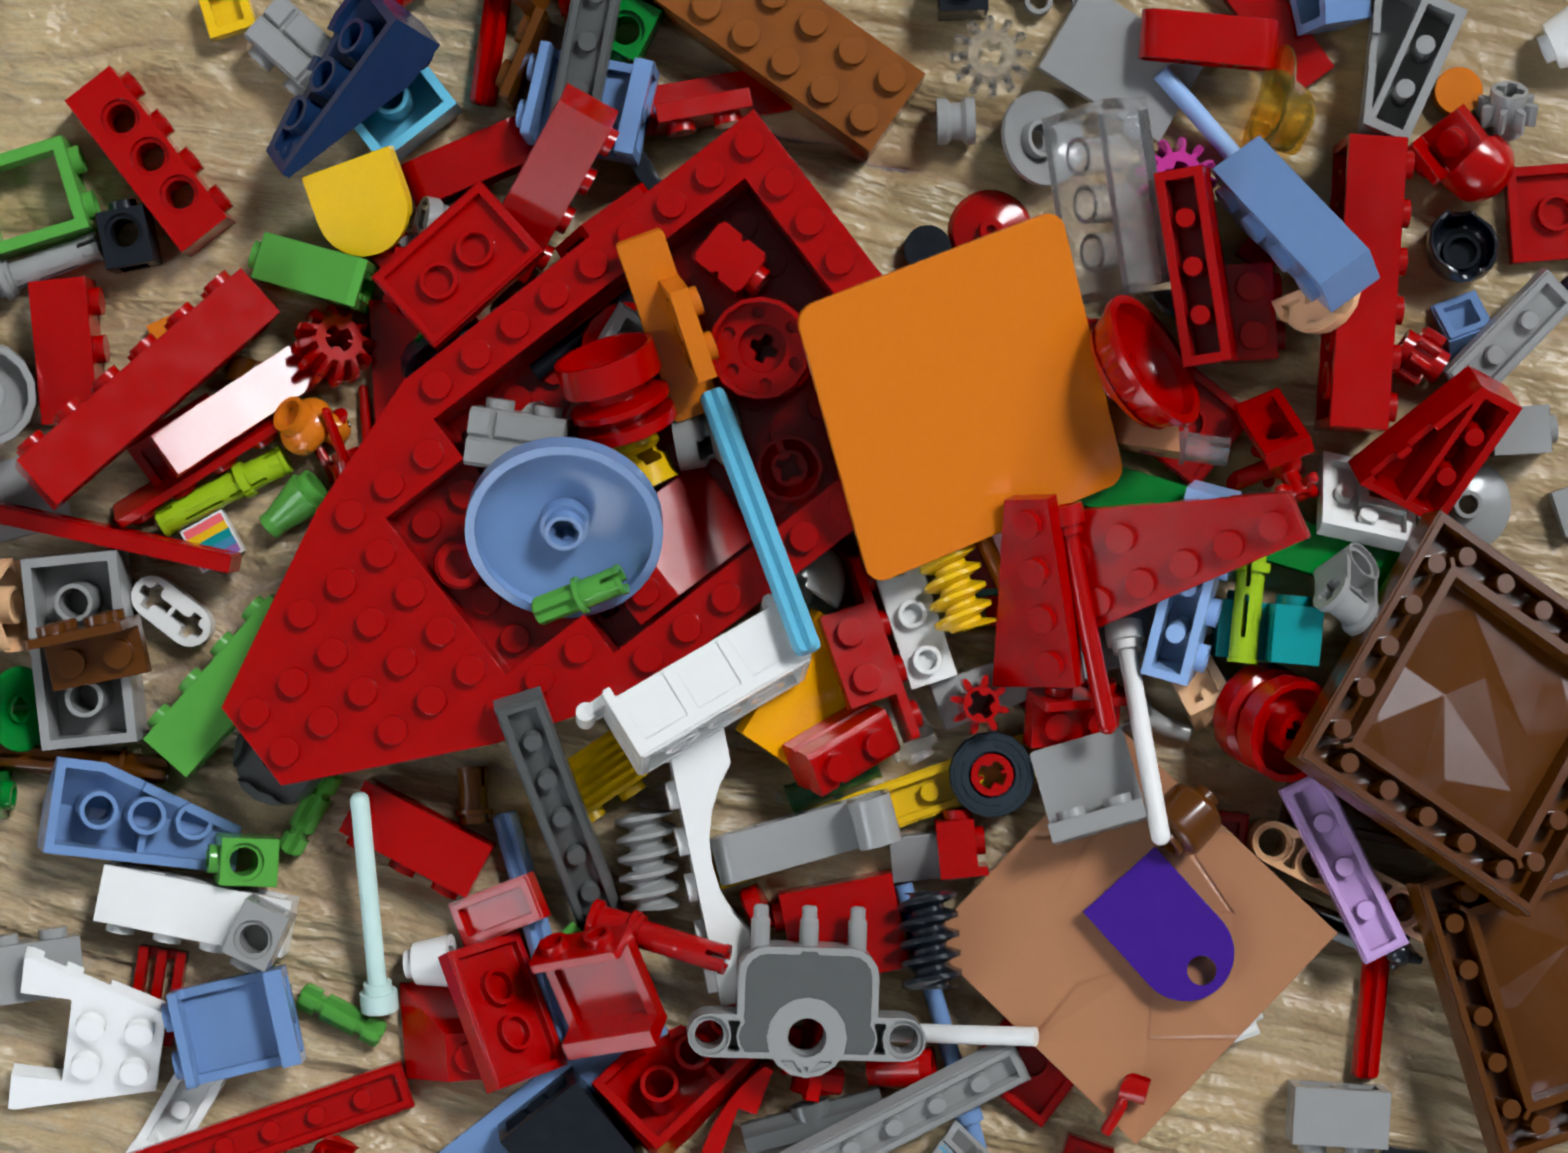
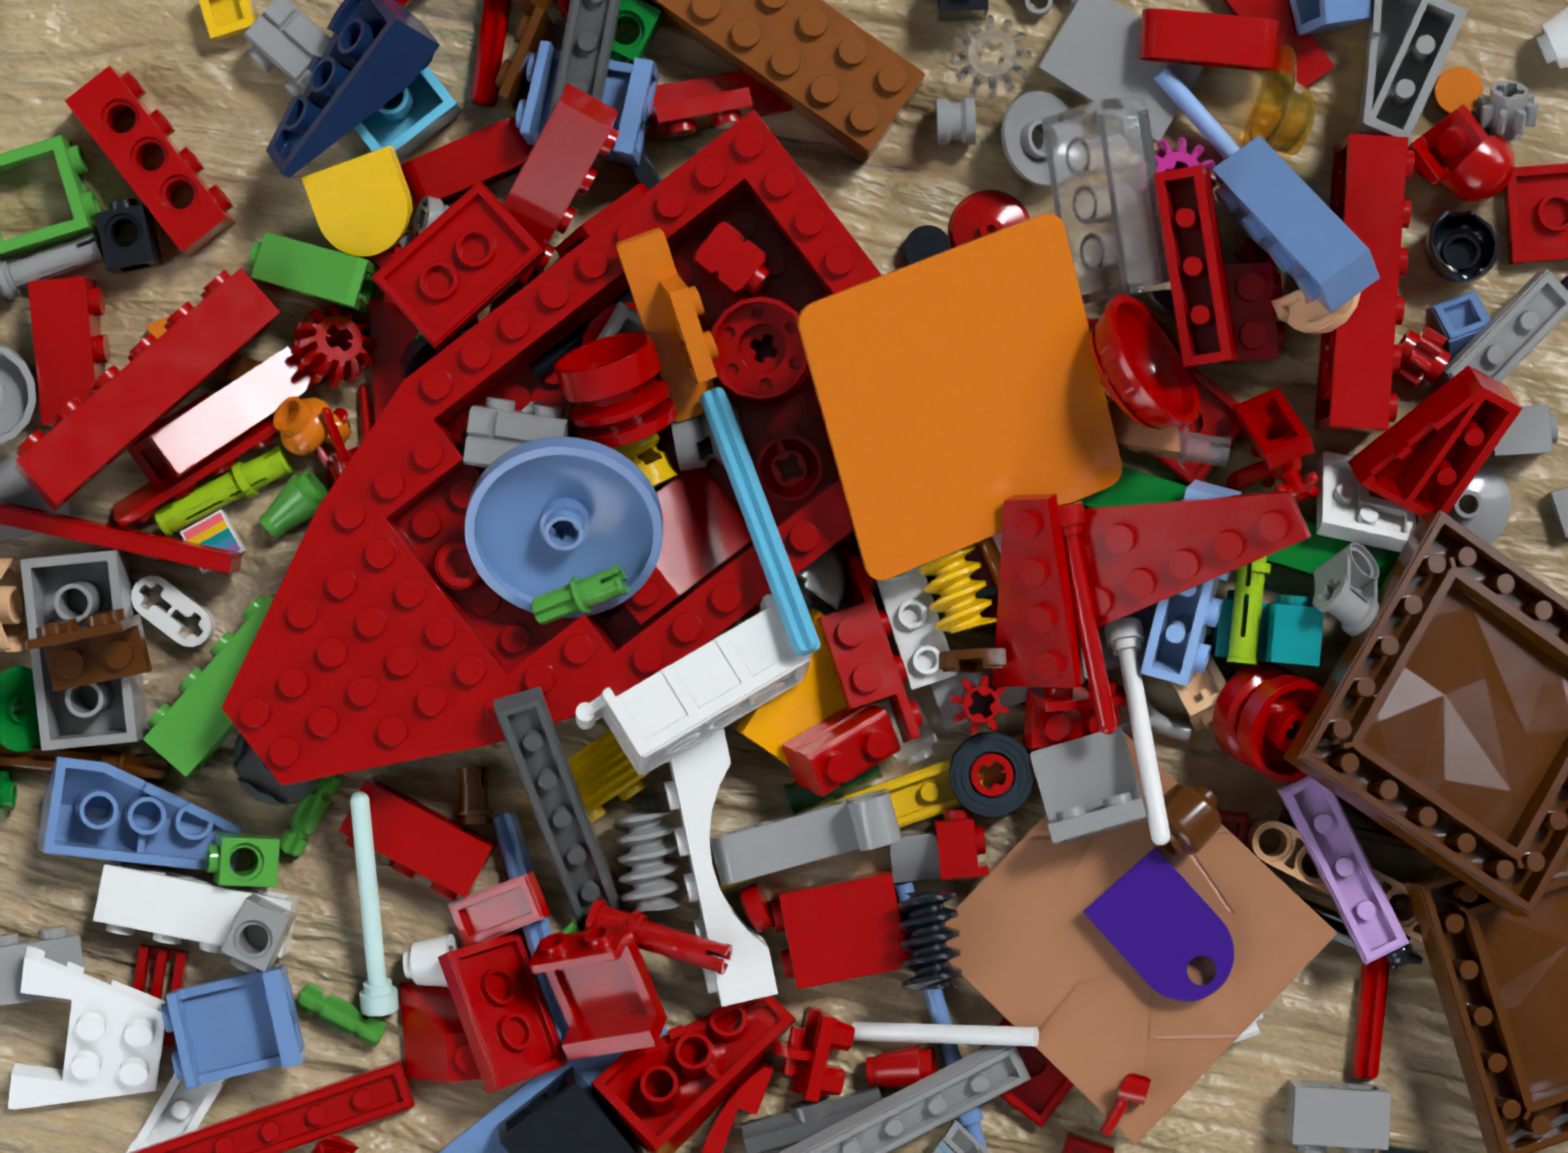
(804, 980): light grey piece -> none
(972, 660): none -> reddish brown tile

